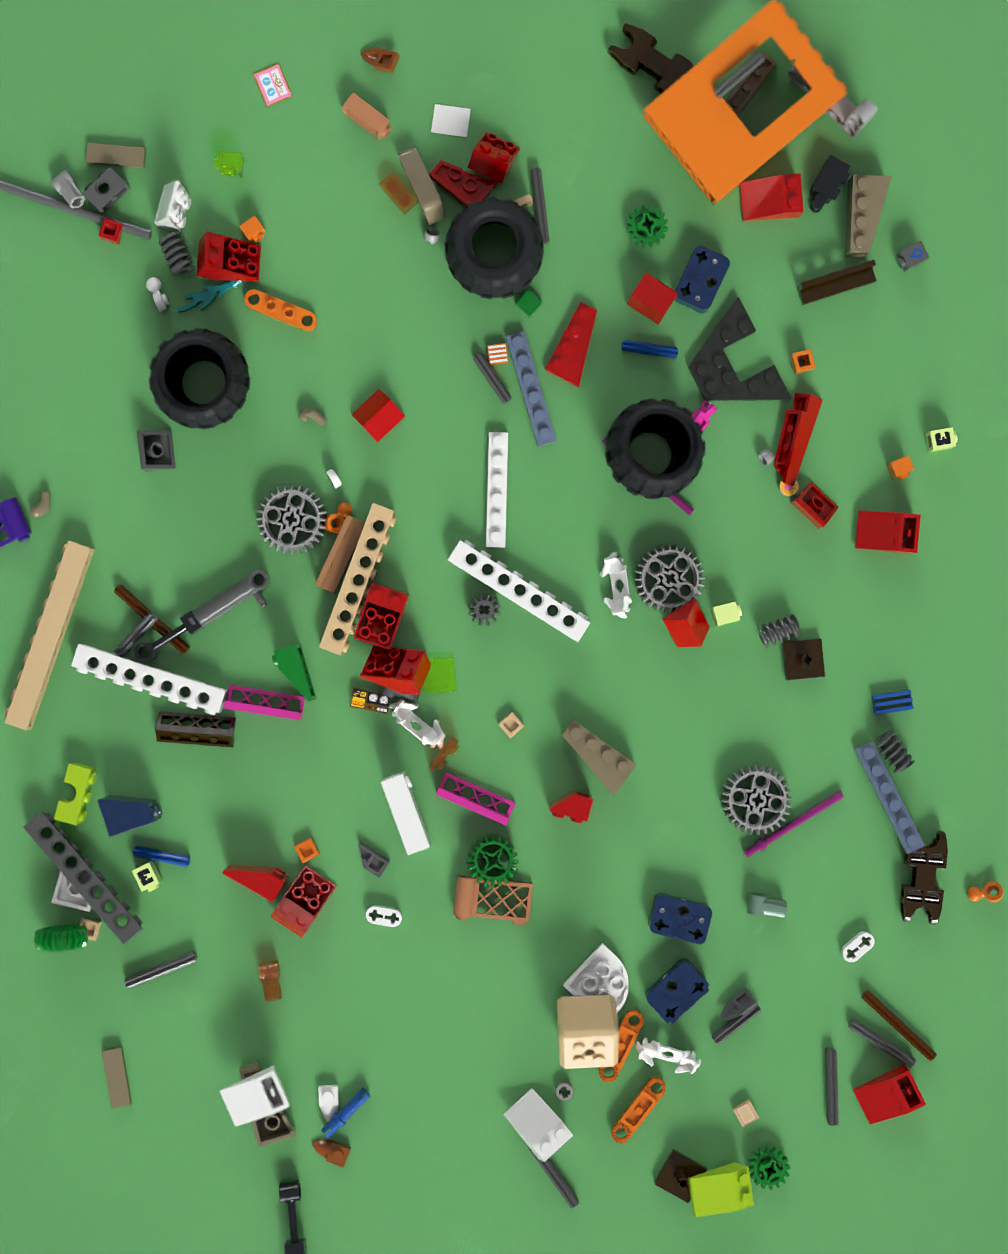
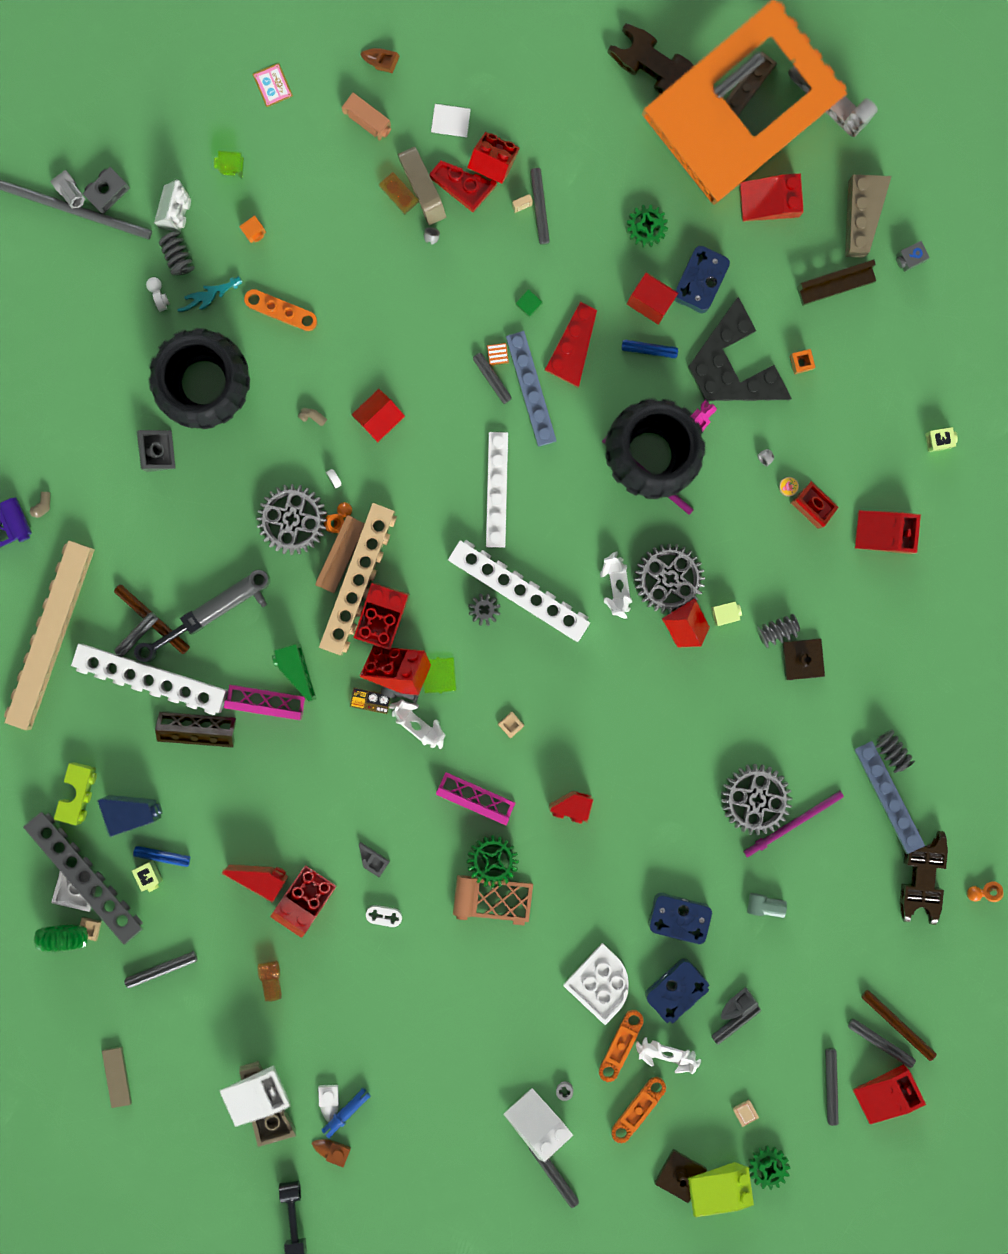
(111, 231): red slope -> none
(115, 155): dark tan tile -> none
(227, 258): red slope -> none
(306, 850): orange tile -> none
(406, 812): white brick -> none
(450, 748): clear orange plate -> none
(487, 279): black tyre -> none
(587, 1031): tan plate -> none
(602, 759): dark tan wedge -> none
(796, 435): red wedge -> none
(827, 182): black hinge -> none
(861, 950): white beam -> none
(900, 467): orange plate -> none
(908, 699): blue tile -> none

